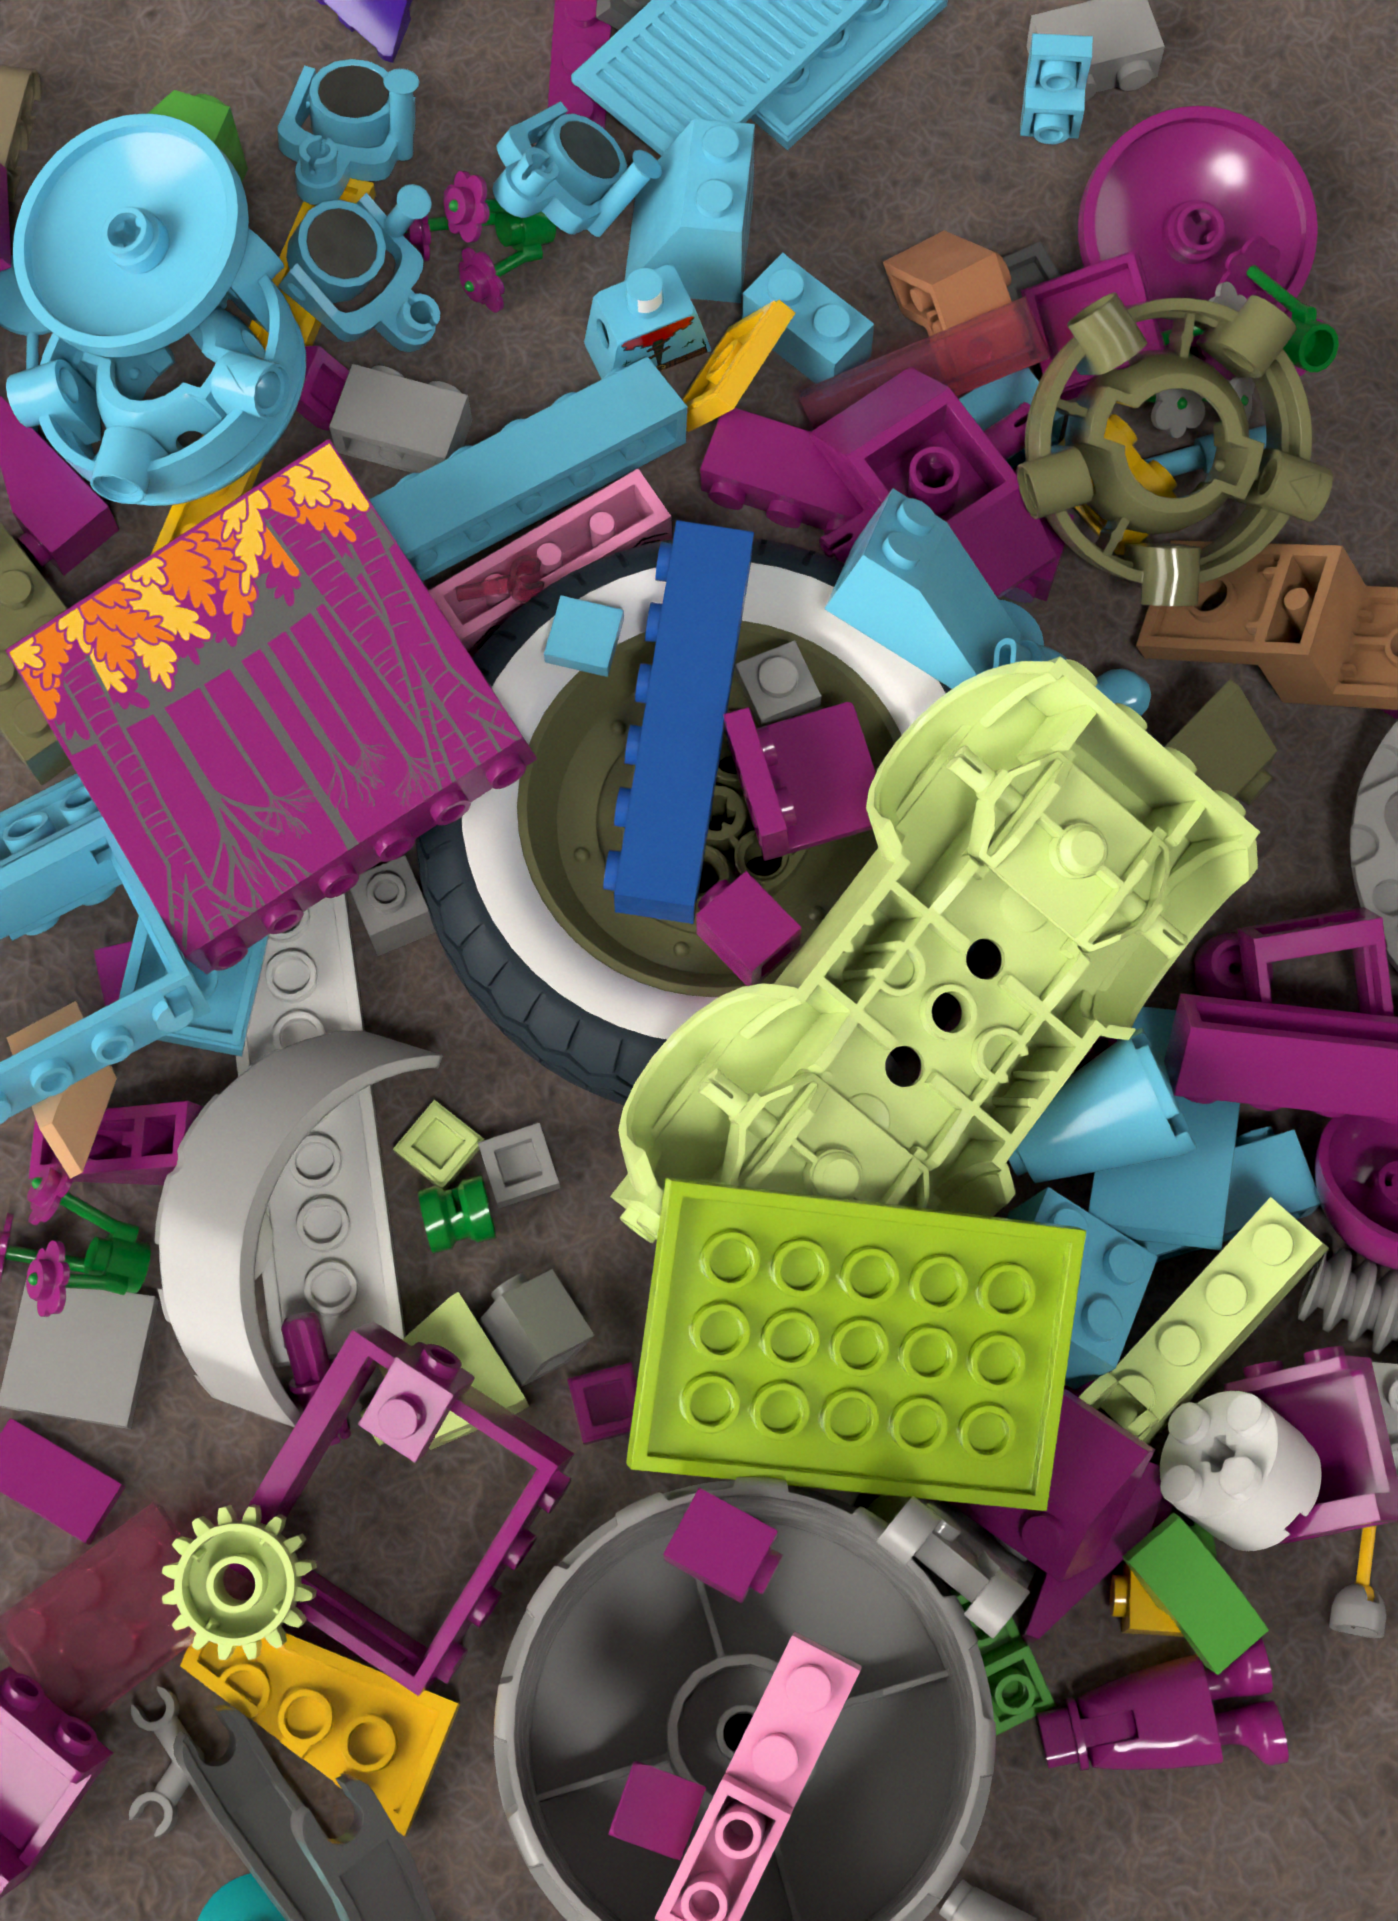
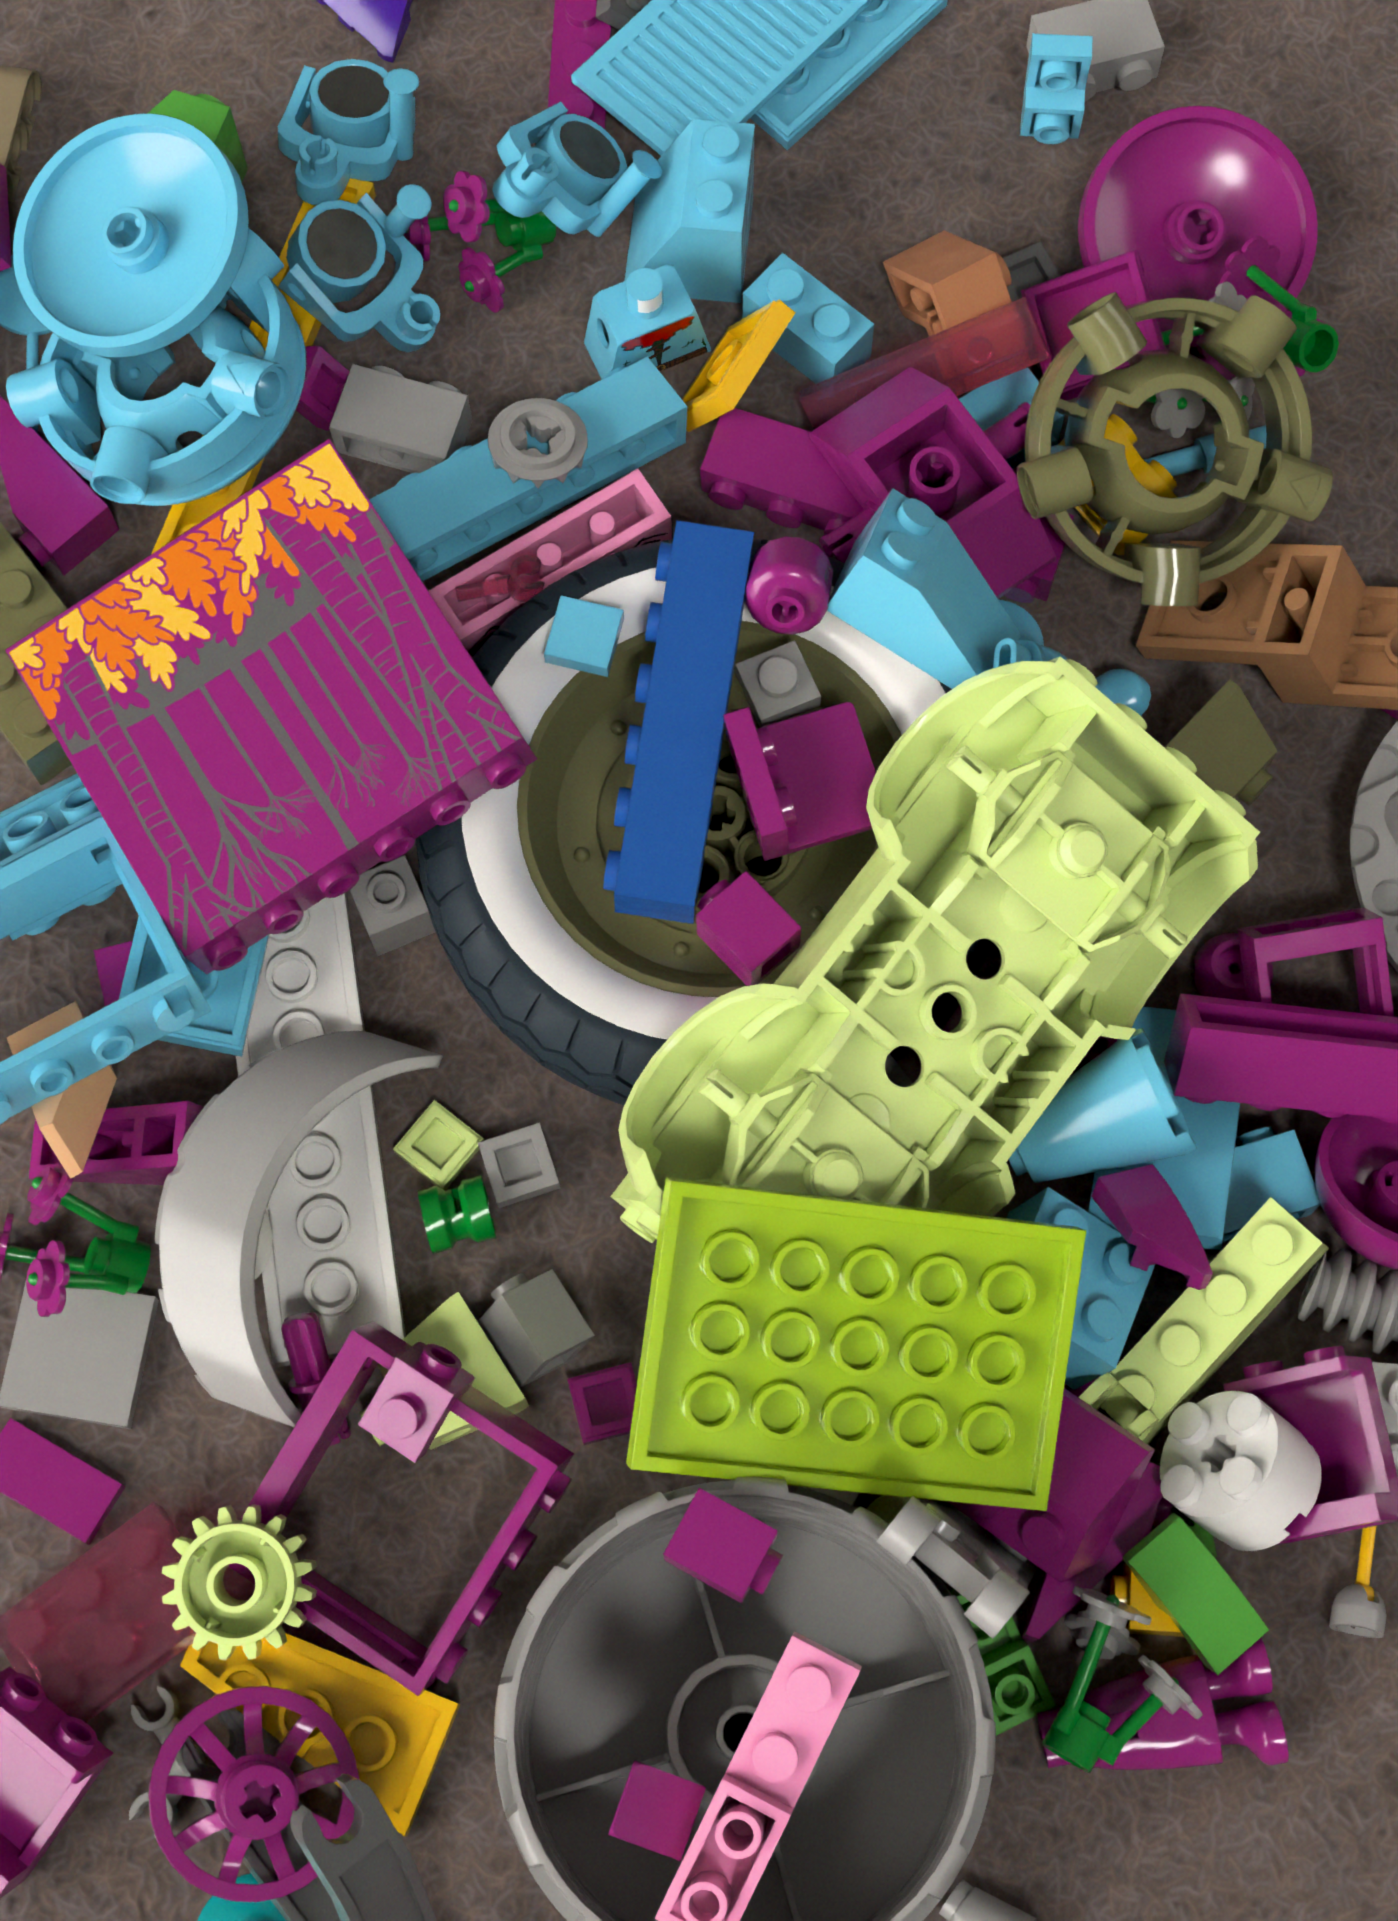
(251, 1794): none -> magenta wheel
(546, 422): none -> light grey gear
(789, 585): none -> magenta head
(1080, 1728): none -> plant
(1153, 1221): none -> magenta slope

